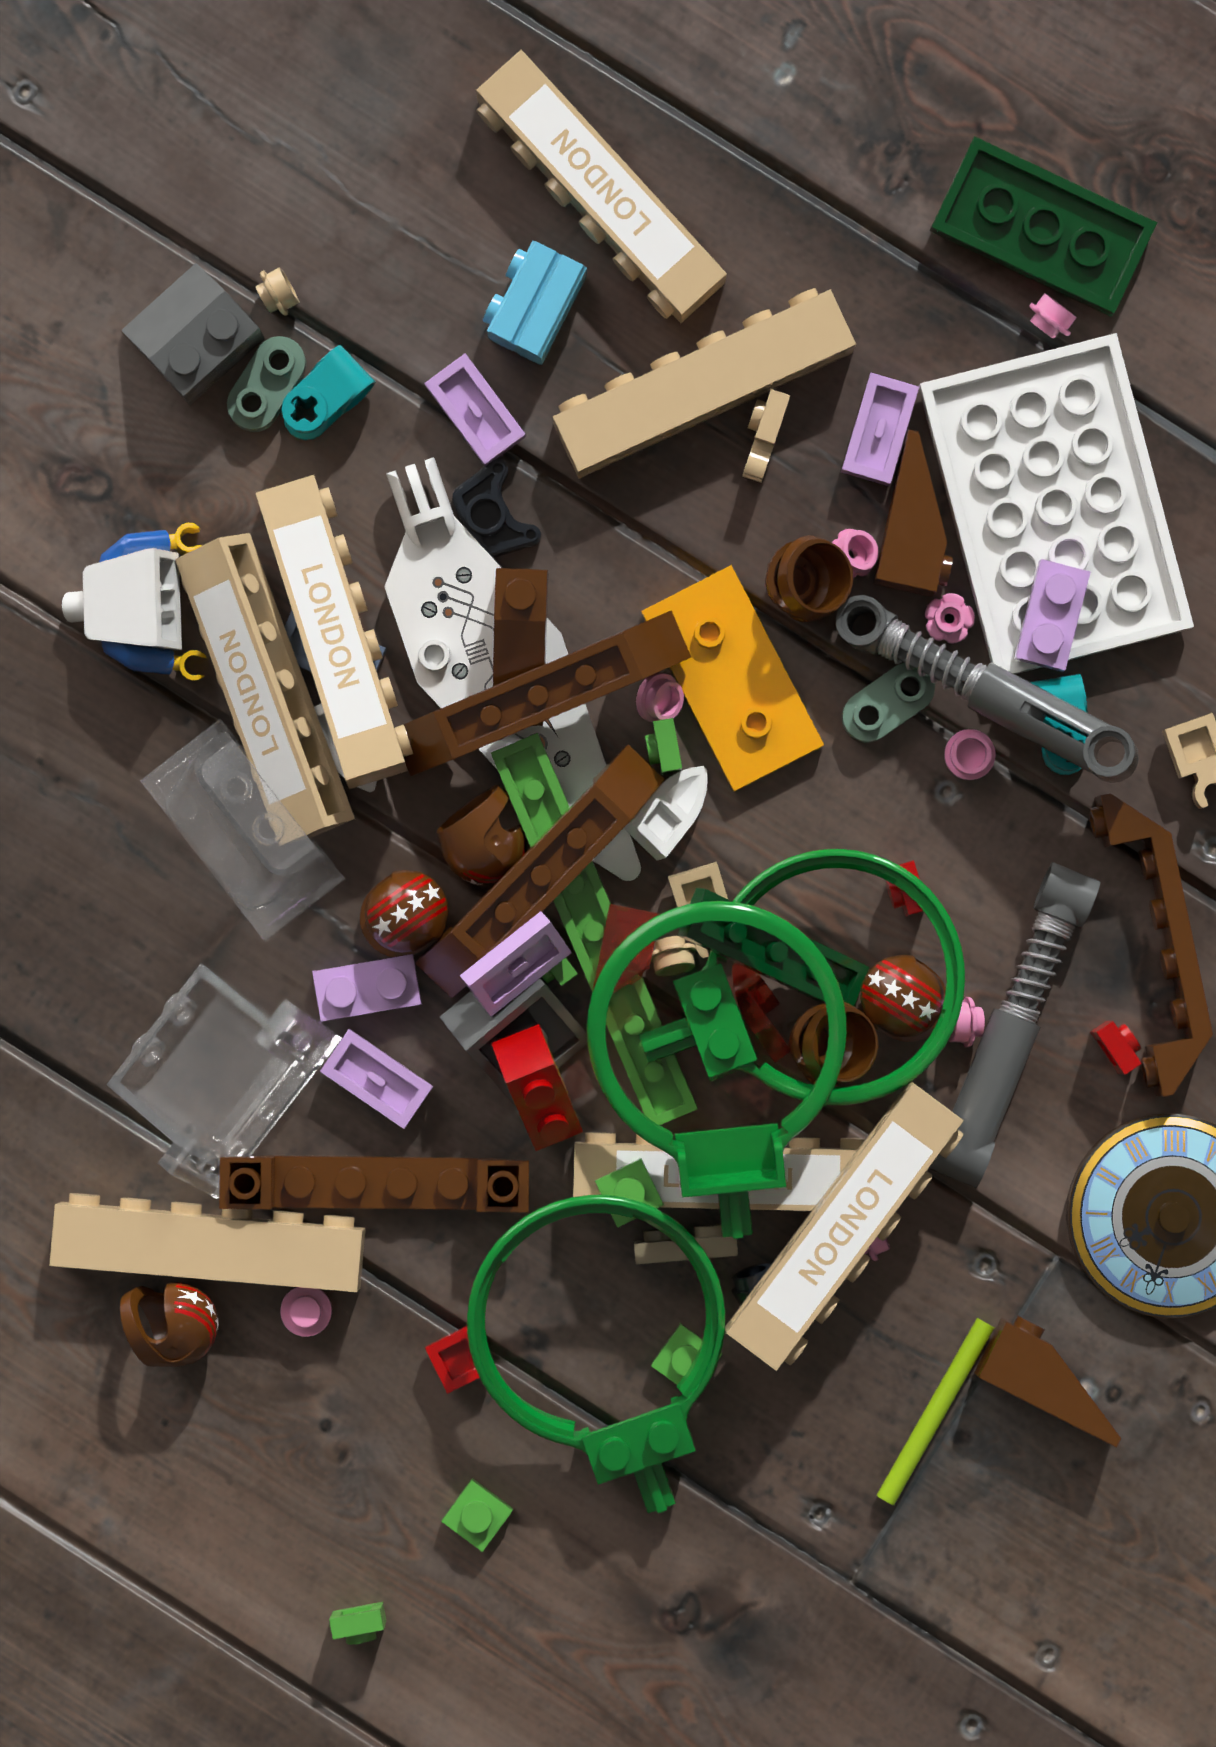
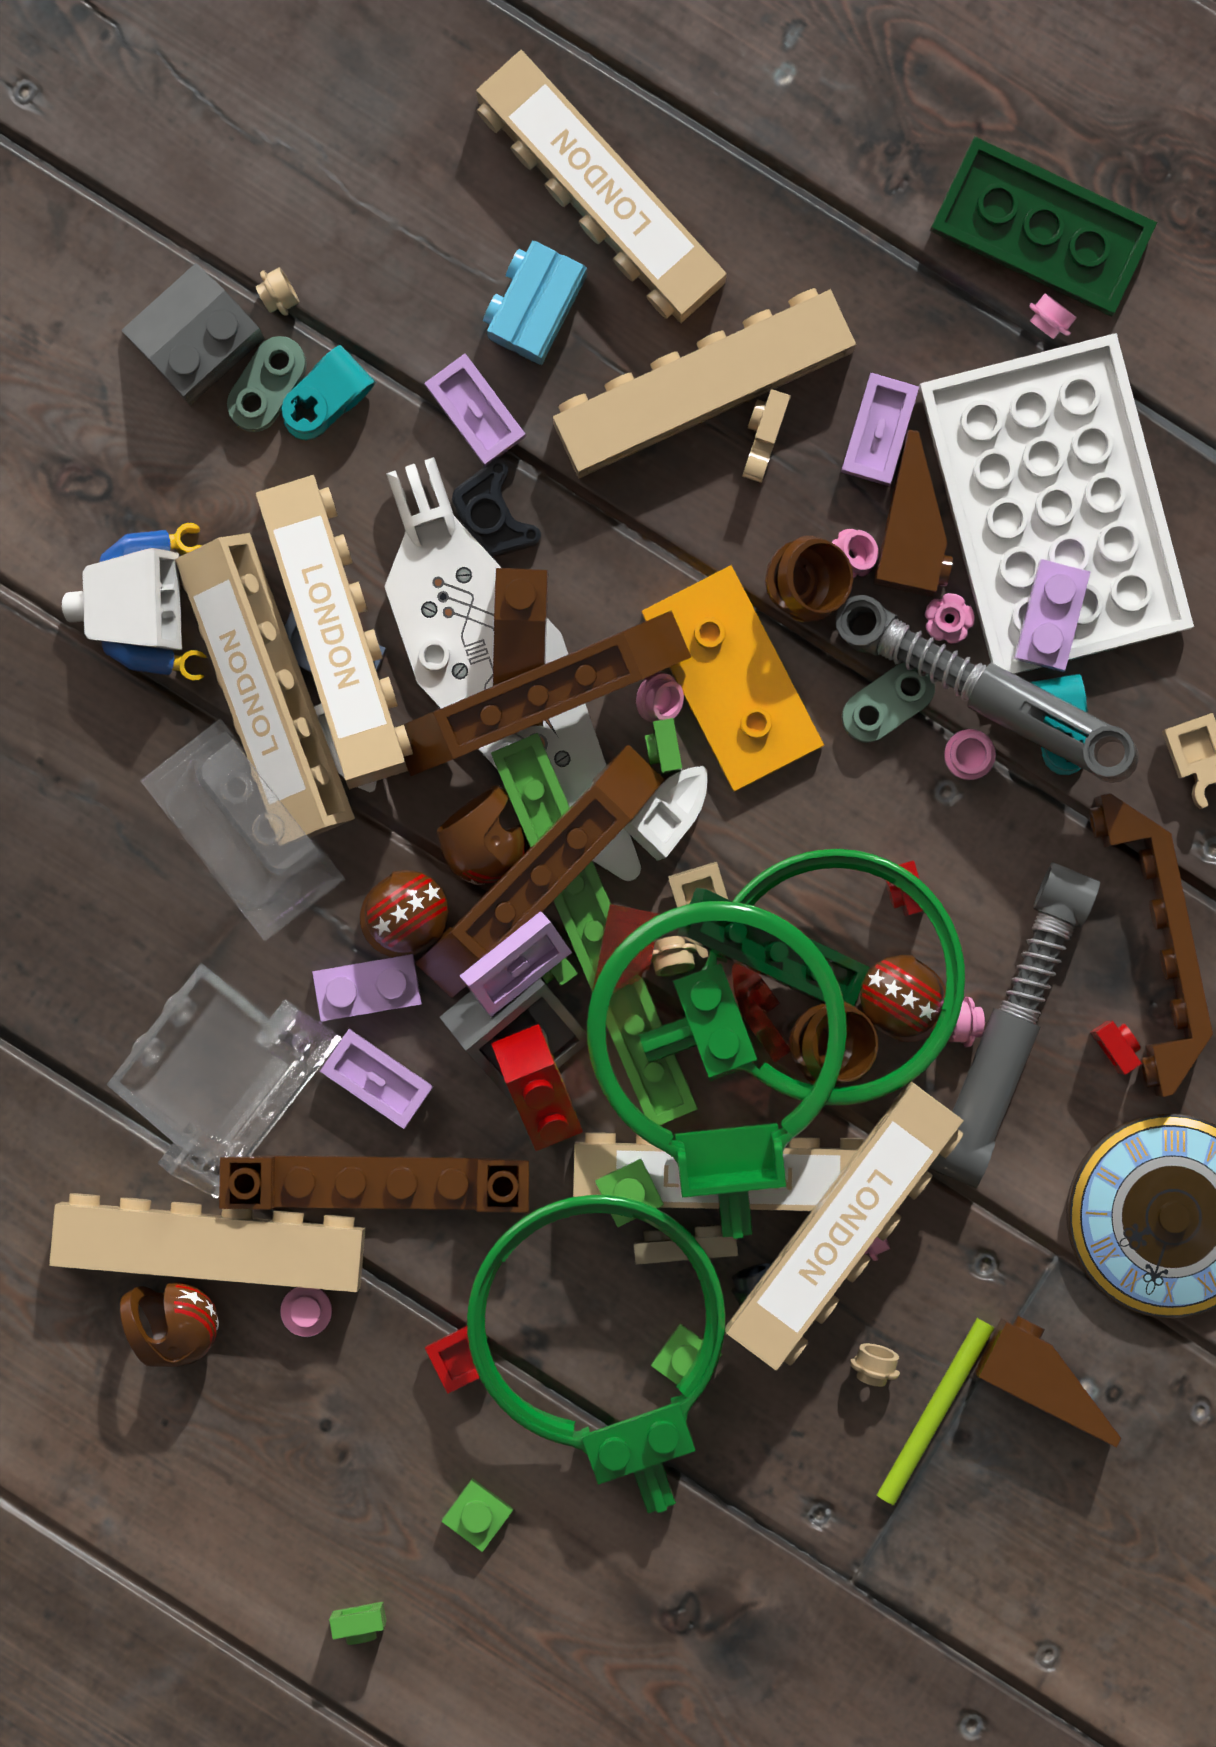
(875, 1364): none -> tan plate

